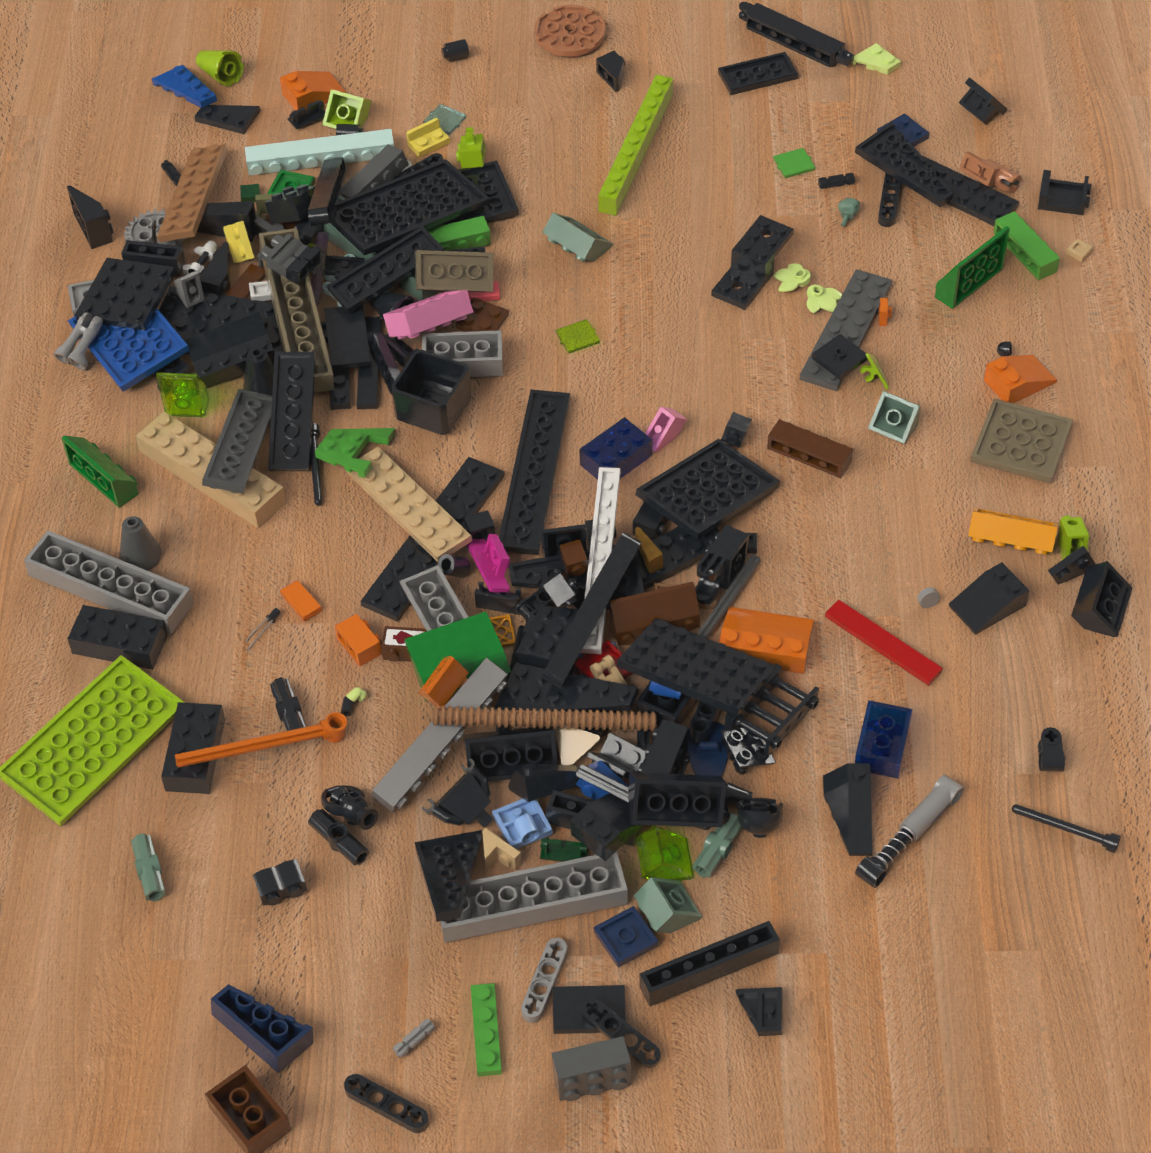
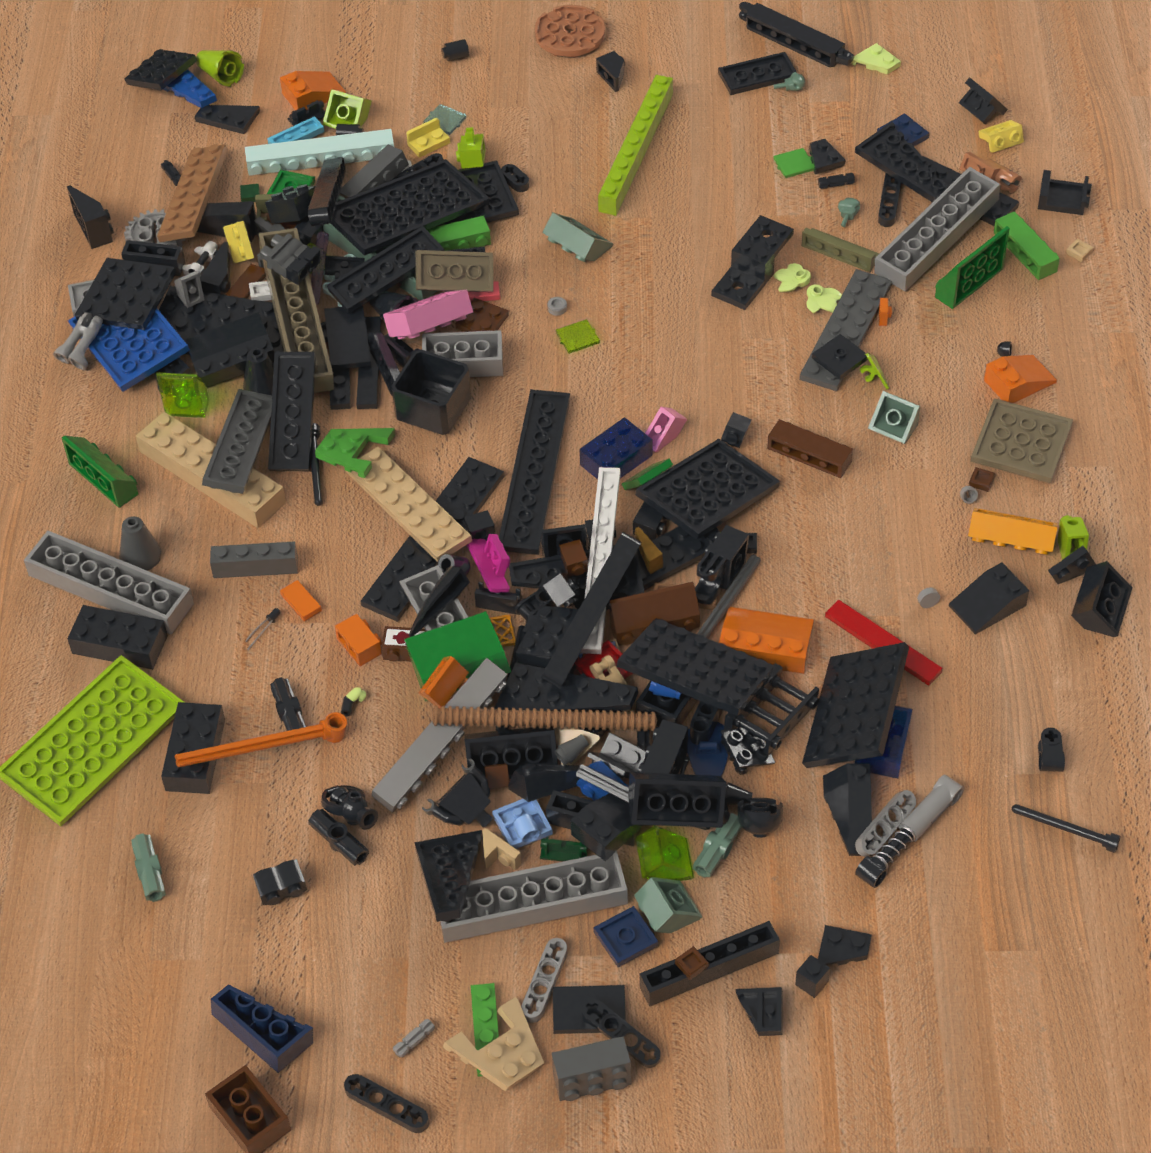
(160, 69): none -> black plate
(254, 559): none -> dark grey brick
(301, 131): none -> medium azure plate
(443, 593): none -> black piece
(497, 775): none -> reddish brown tile
(508, 1057): none -> tan wing
(518, 176): none -> black beam
(557, 306): none -> light grey tile
(571, 749): none -> dark grey cone
(647, 474): none -> green tile
(691, 963): none -> reddish brown tile
(794, 83): none -> sand green piece
(812, 976): none -> black brick
(825, 156): none -> black wing
(839, 249): none -> olive fence
(843, 946): none -> black wing
(856, 705): none -> black plate
(884, 821): none -> light grey beam
(937, 228): none -> light grey brick
(972, 493): none -> light grey hinge
(982, 479): none -> reddish brown tile
(1002, 135): none -> light yellow bracket

